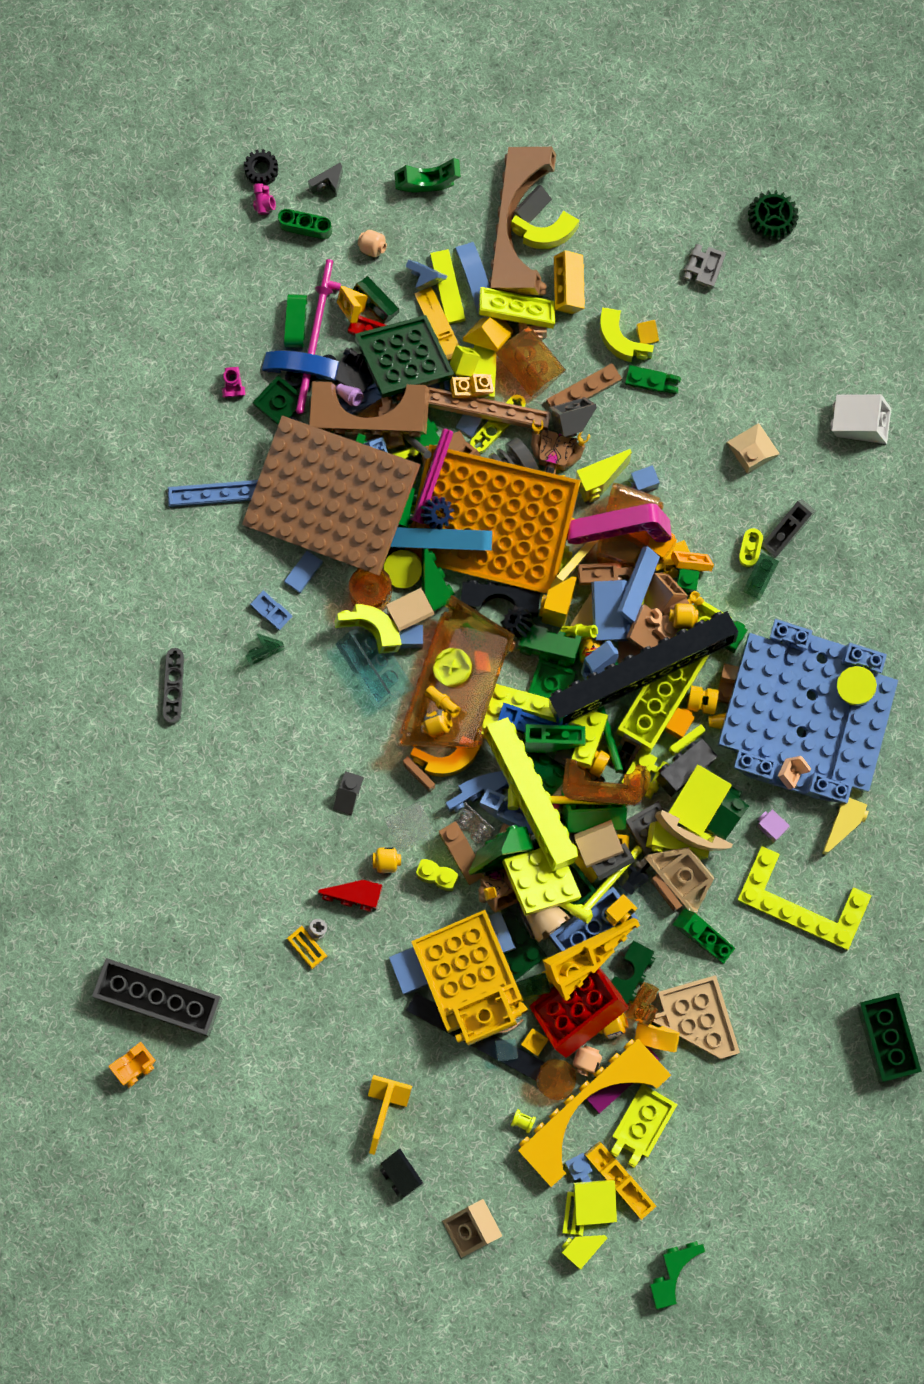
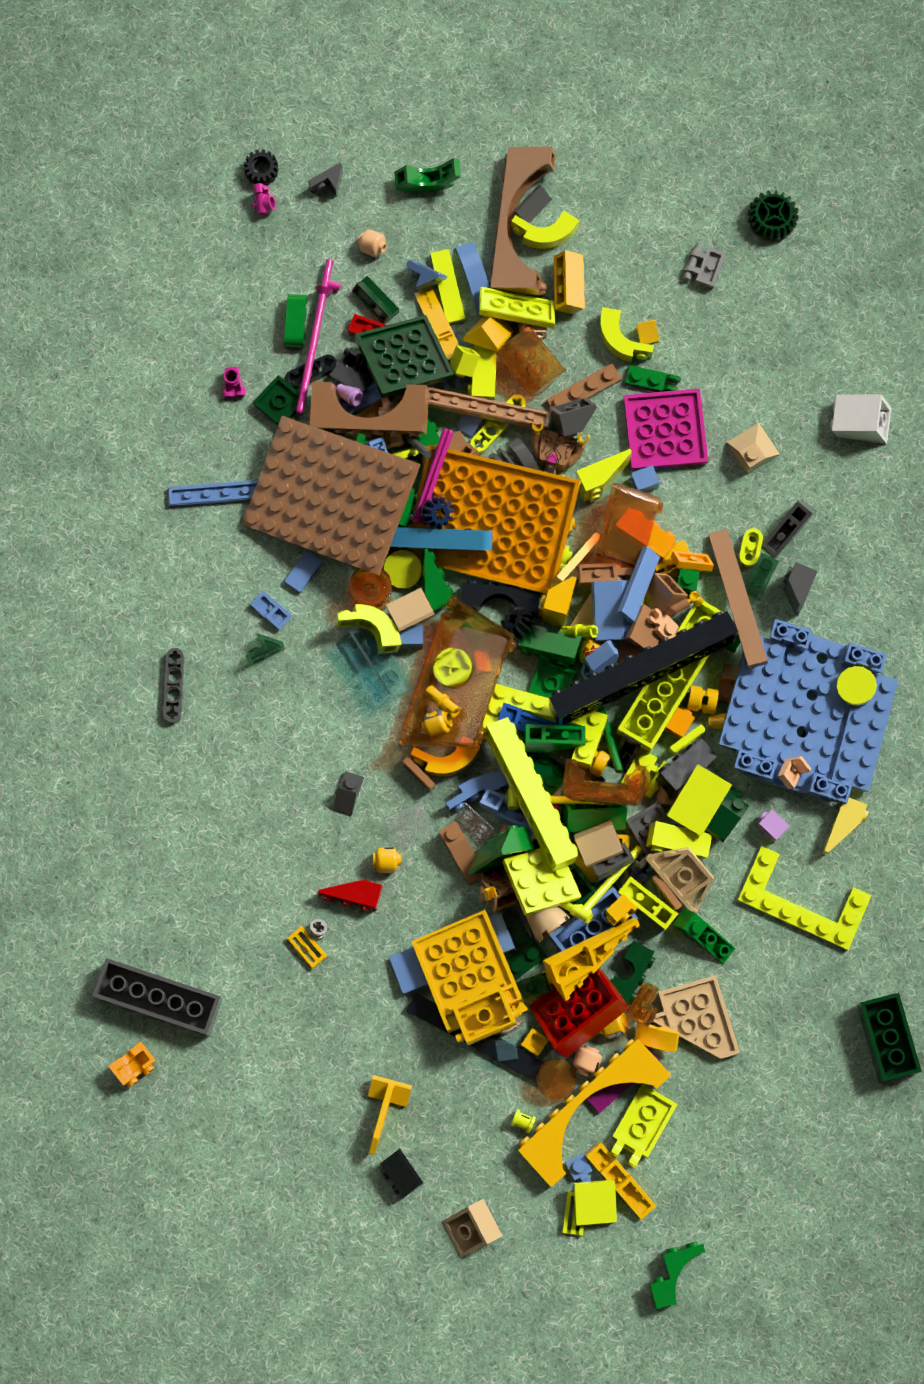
(298, 218): green beam -> none
(300, 363): blue slope -> none
(351, 303): yellow slope -> none
(431, 873): neon yellow brick -> none
(471, 386): yellow slope -> none
(582, 1248): neon yellow slope -> none
(621, 522): dark pink beam -> none
(648, 903): none -> neon yellow slope
(664, 798): none -> tan slope
(665, 429): none -> dark pink plate
(669, 823): tan slope -> none
(683, 616): yellow head -> none
(738, 599): none -> medium nougat tile
(798, 584): none -> dark grey slope

